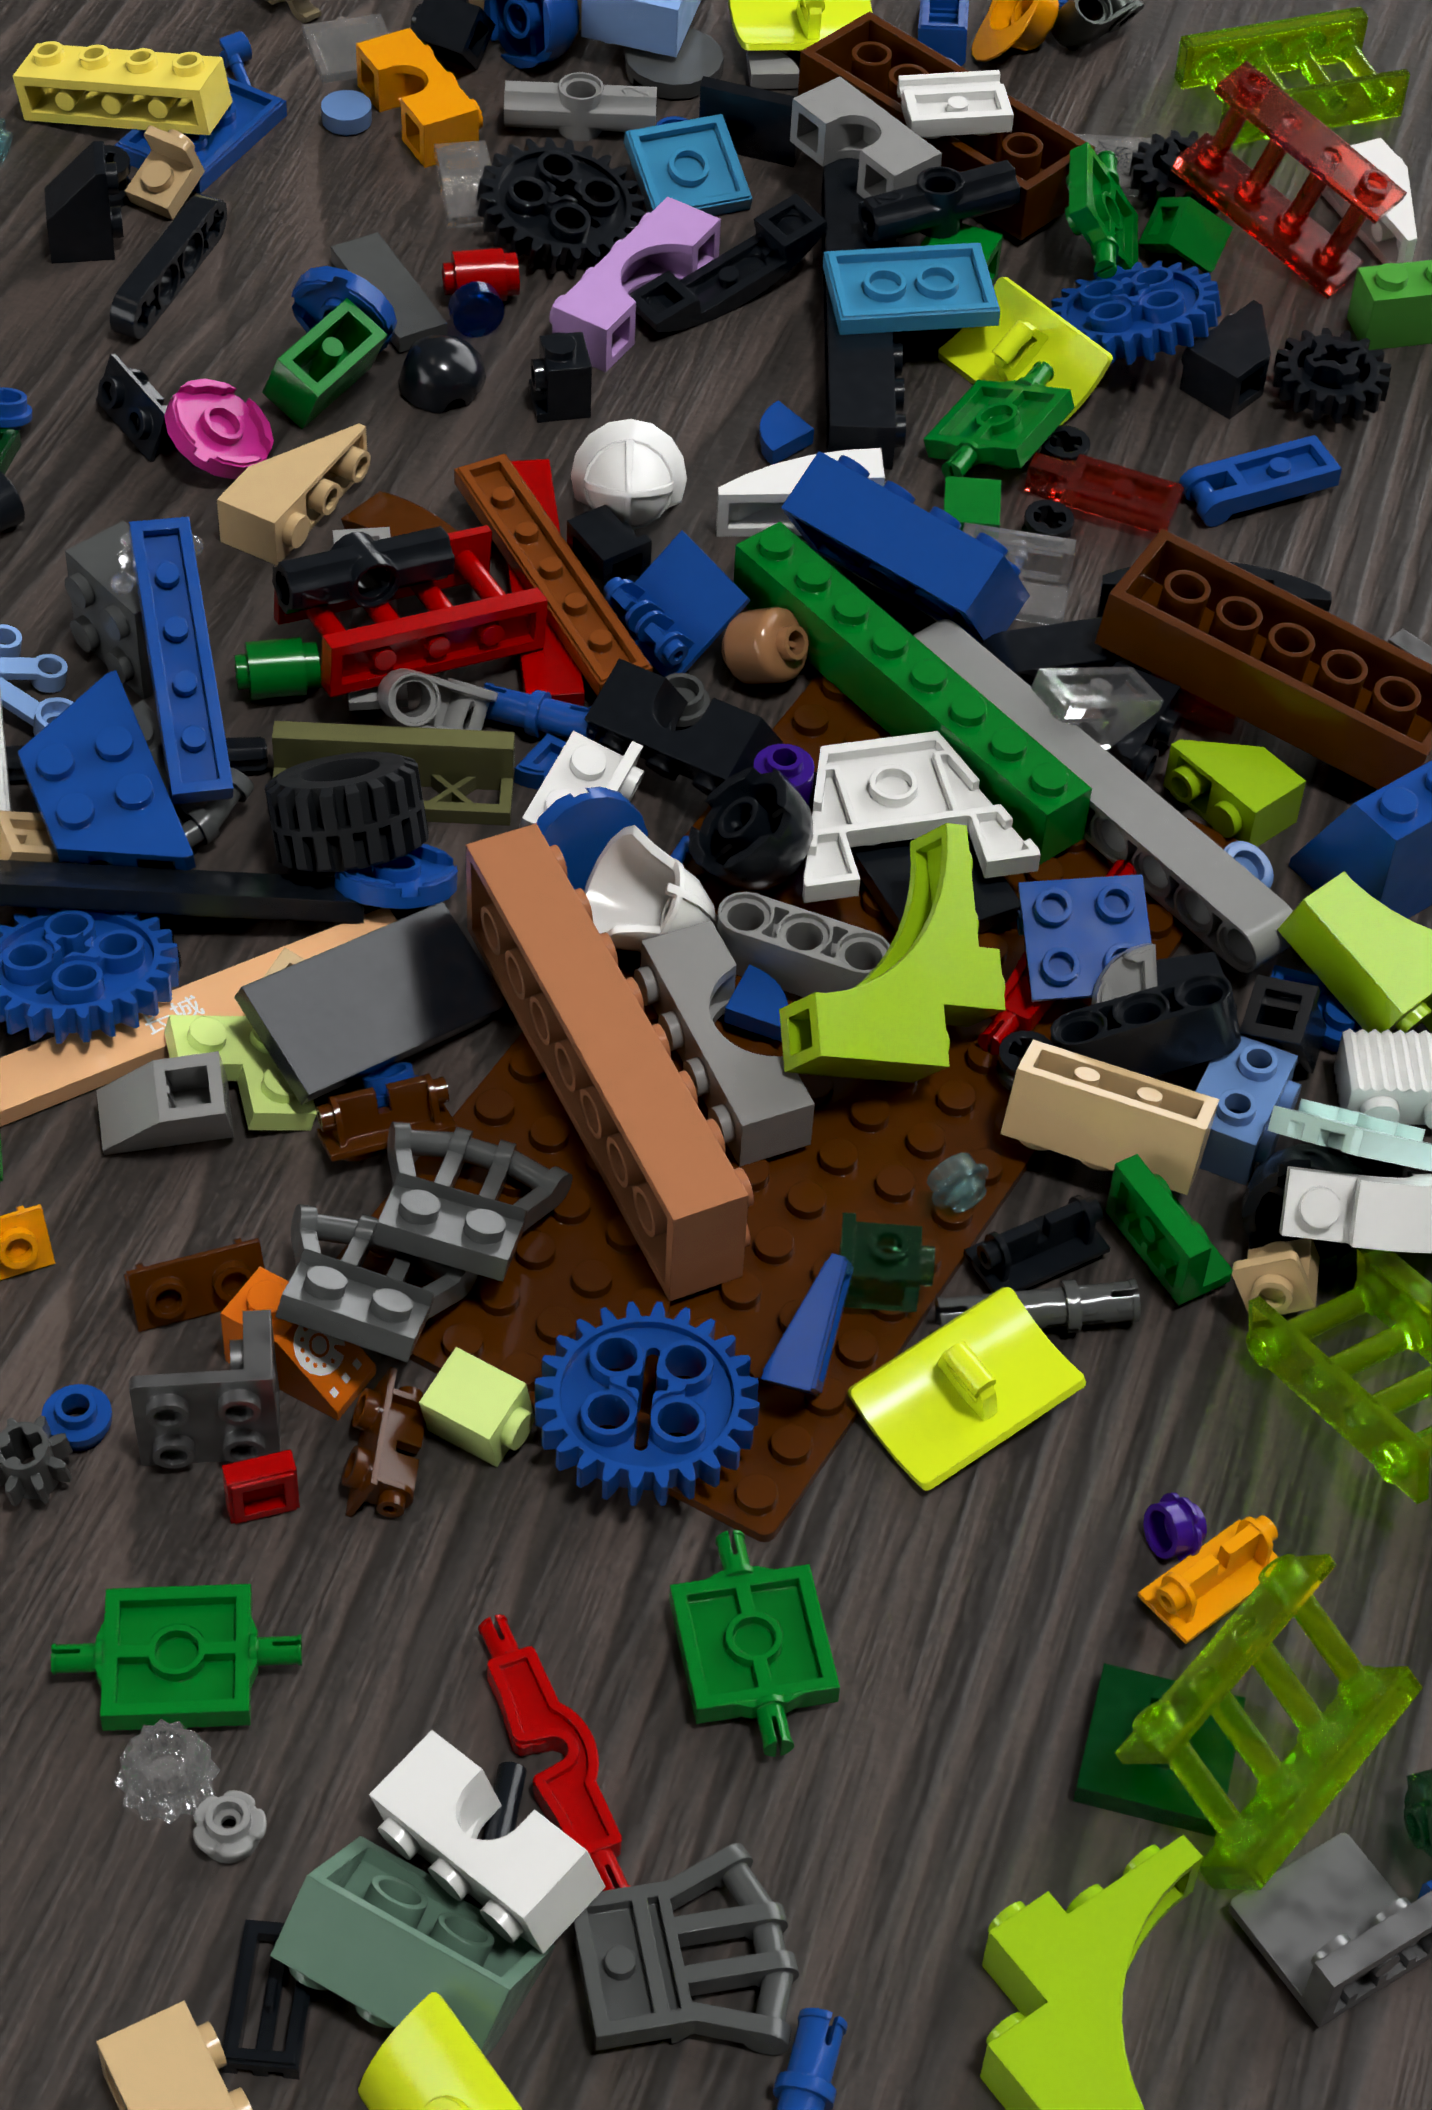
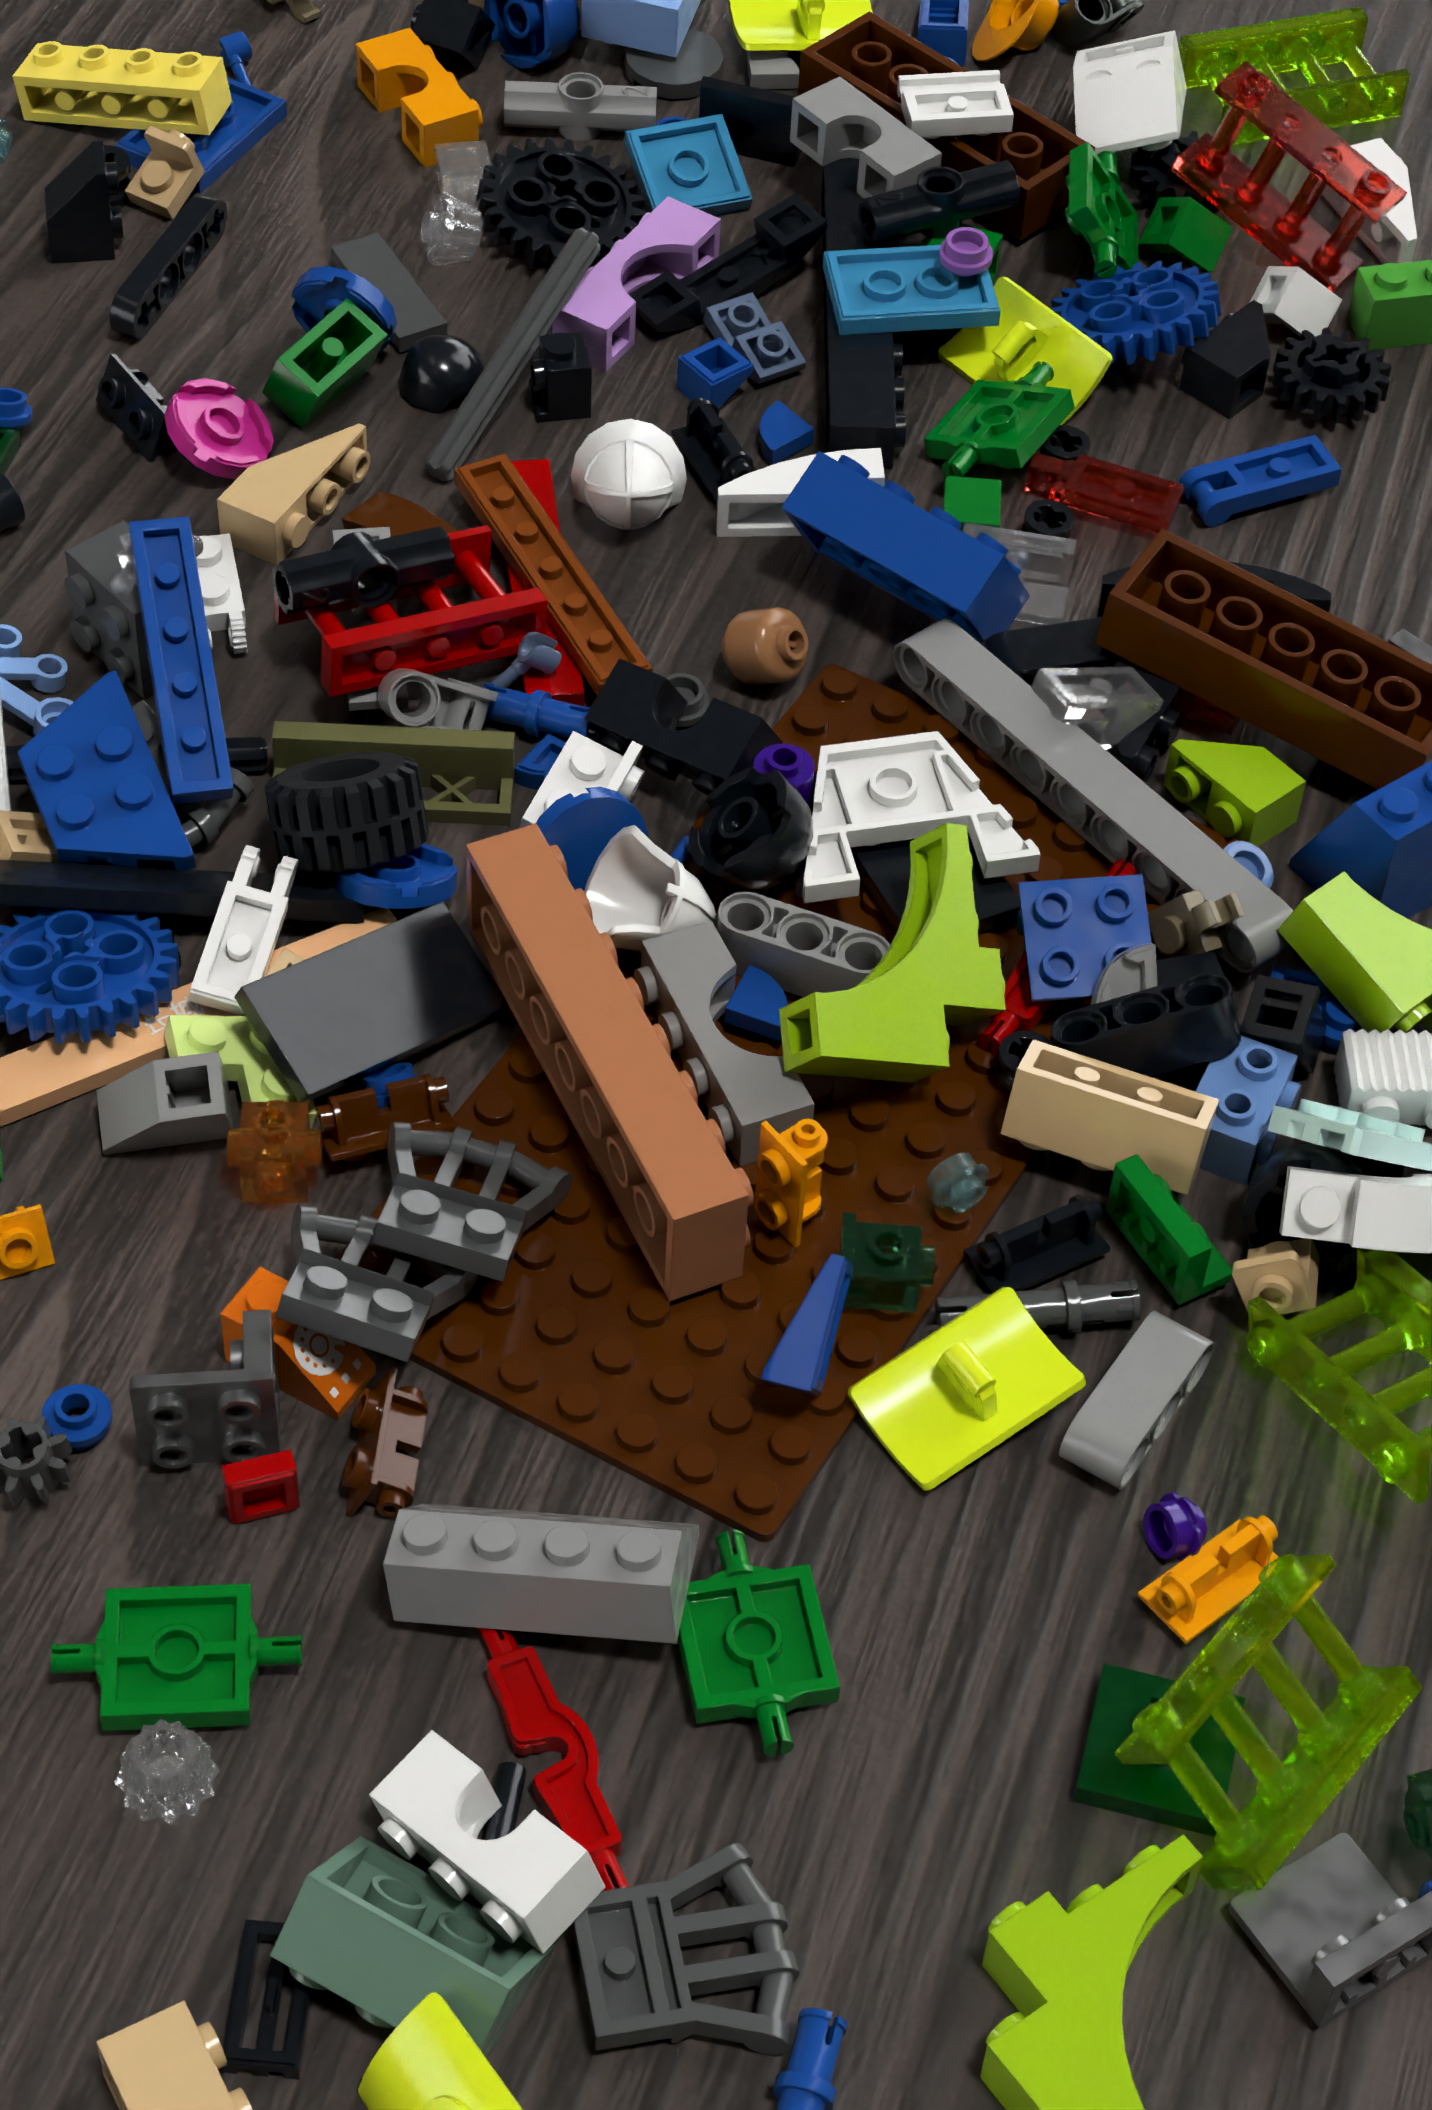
(191, 1284): reddish brown hinge -> none
(222, 590): none -> white hinge
(233, 1843): light grey plate -> none
(242, 933): none -> white hinge
(274, 1151): none -> clear orange brick
(278, 668): green brick -> none
(334, 44): clear piece -> none
(346, 112): medium blue tile -> none
(451, 231): none -> clear piece
(476, 309): clear blue tile -> none
(478, 1407): yellowish green brick -> none
(482, 265): red brick -> none
(512, 355): none -> dark grey axle
(534, 651): none -> sand blue hand
(540, 1572): none -> light grey slope
(582, 1393): blue gear -> none
(608, 547): black brick -> none
(676, 605): blue hinge -> none
(711, 446): none -> black hinge
(712, 372): none -> blue slope
(750, 332): none -> sand blue slope
(789, 1176): none -> light orange hinge
(911, 687): green brick -> none
(966, 251): none -> medium lavender plate
(1130, 94): none -> white slope
(1136, 1399): none -> light grey beam
(1190, 923): none -> dark tan plate
(1295, 300): none -> white panel

